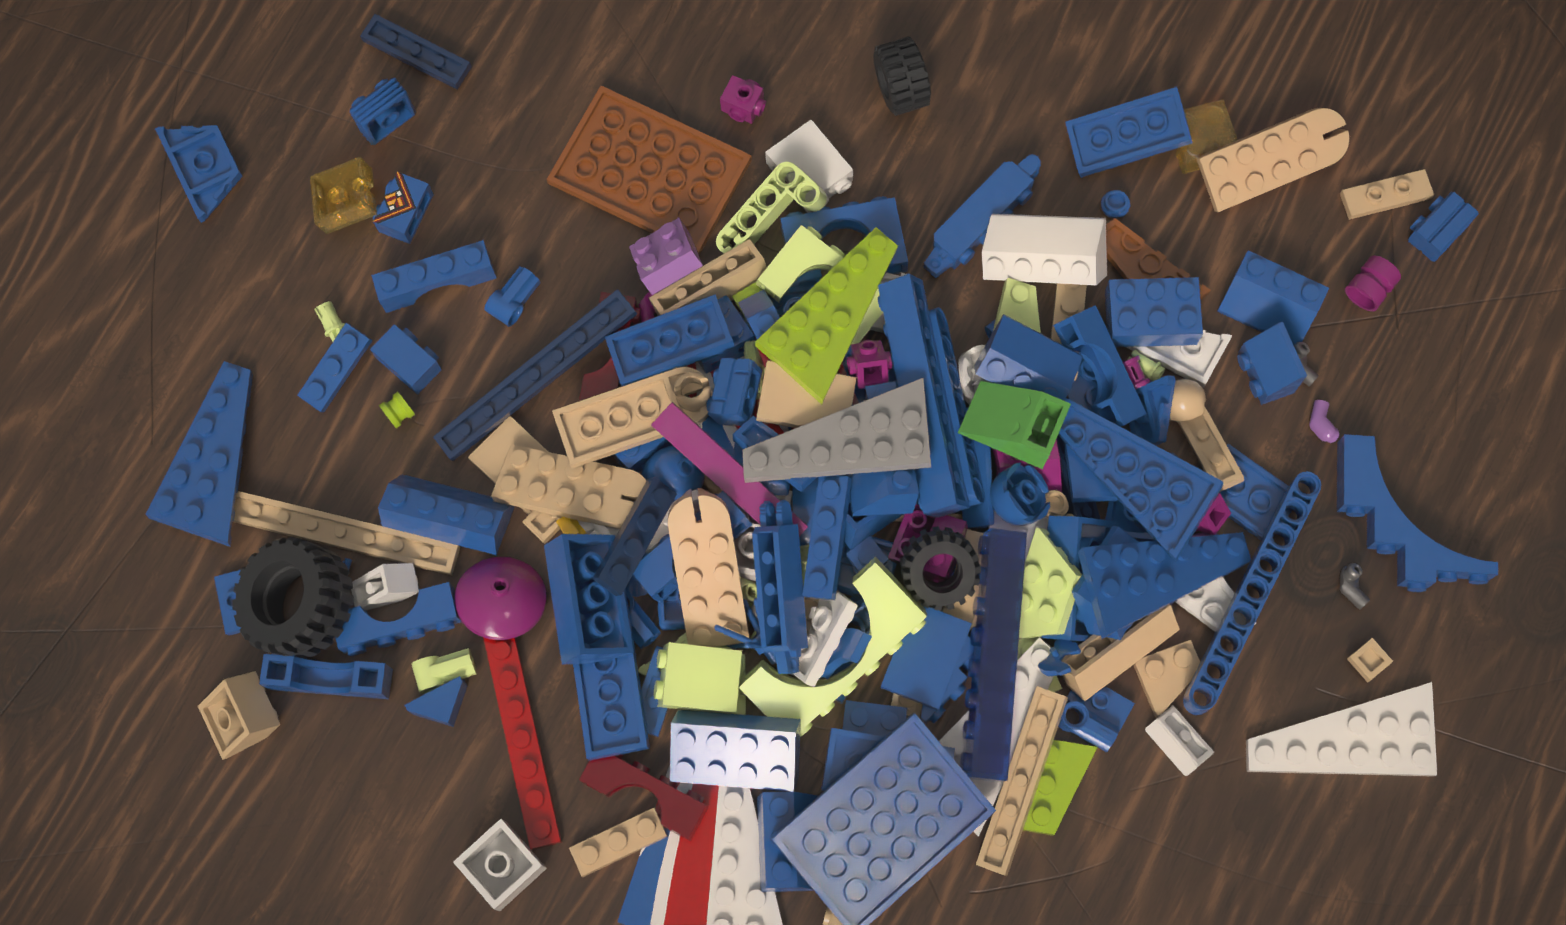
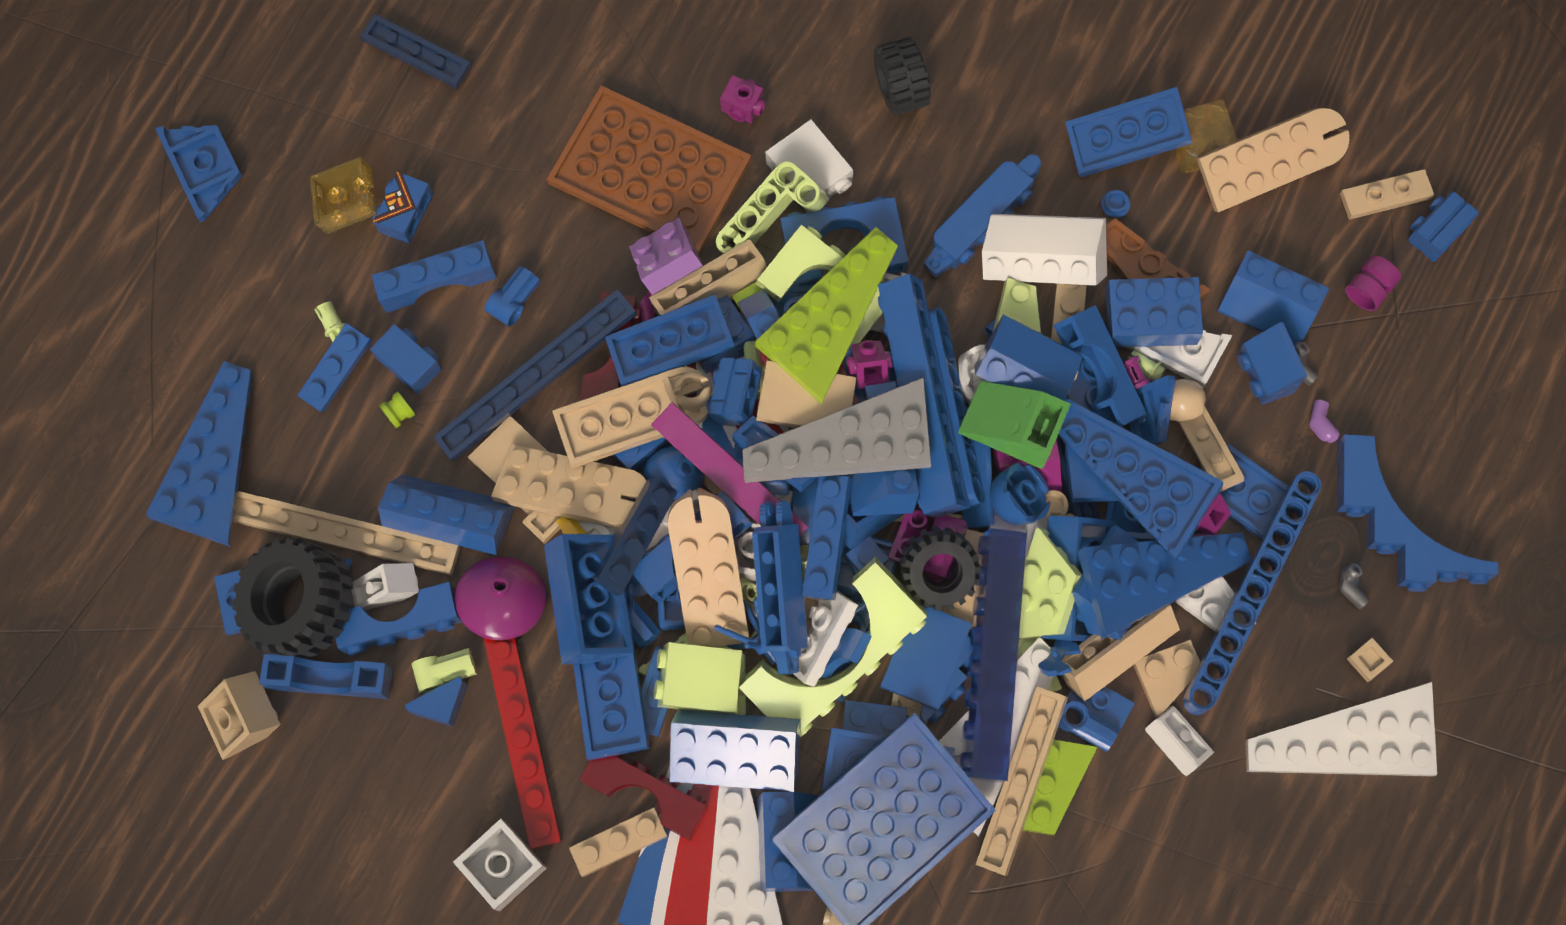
(382, 110): blue brick -> none

